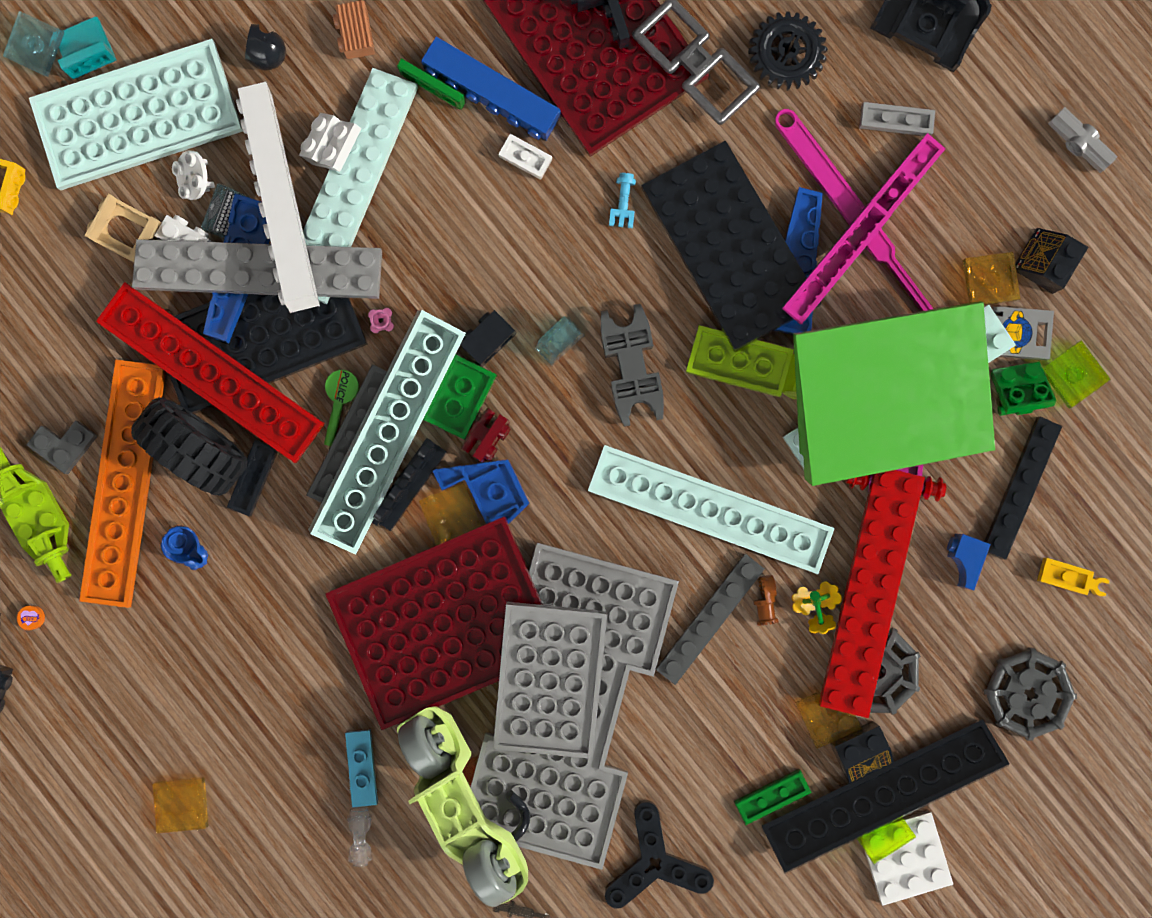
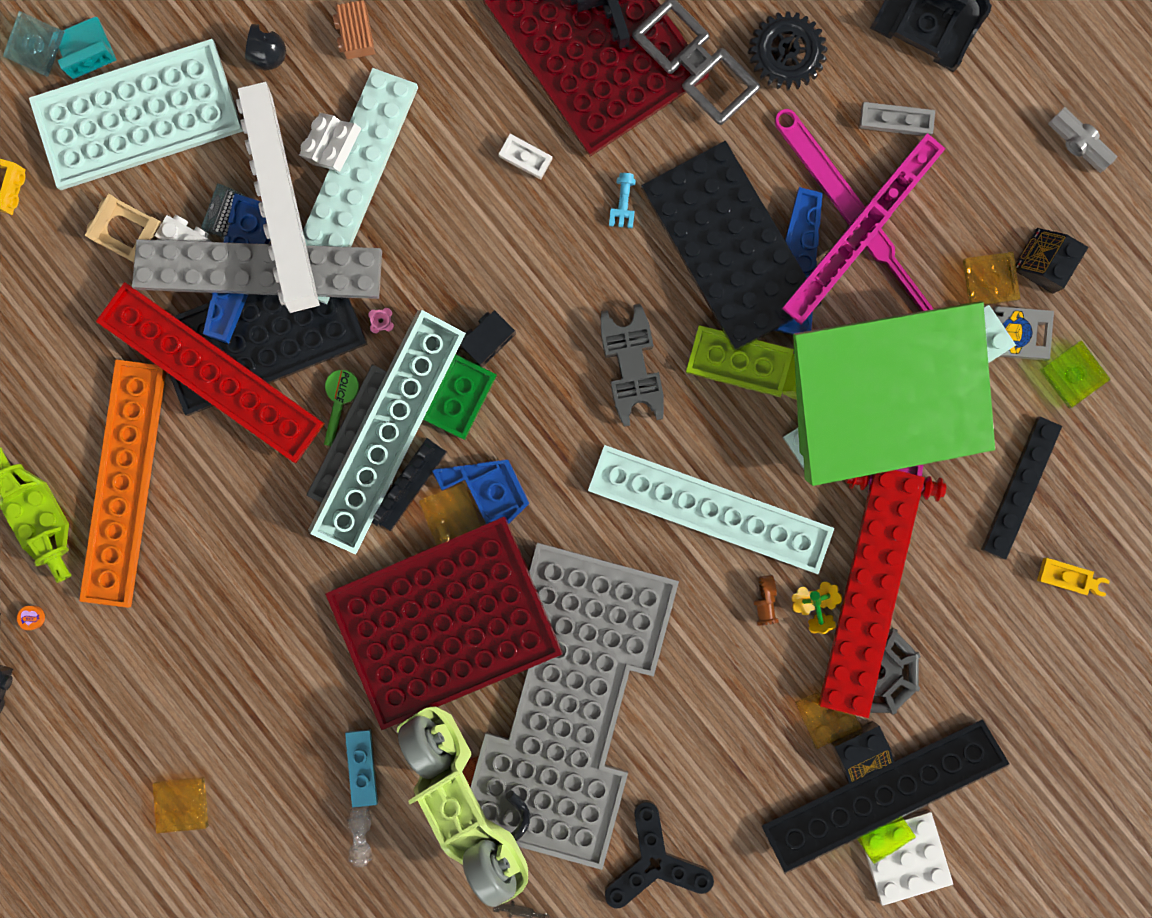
(63, 451): dark grey plate -> none
(183, 546): blue hair -> none
(189, 446): black tyre -> none
(191, 175): white plate -> none
(253, 478): black plate -> none
(431, 84): green tile -> none
(488, 437): dark red plate -> none
(491, 89): blue brick -> none
(549, 680): light grey plate -> none
(559, 340): clear light blue torso -> none
(710, 619): dark grey plate -> none
(772, 796): green tile -> none
(969, 557): blue arch -> none
(1022, 389): green plate -> none
(1044, 690): dark grey plate -> none

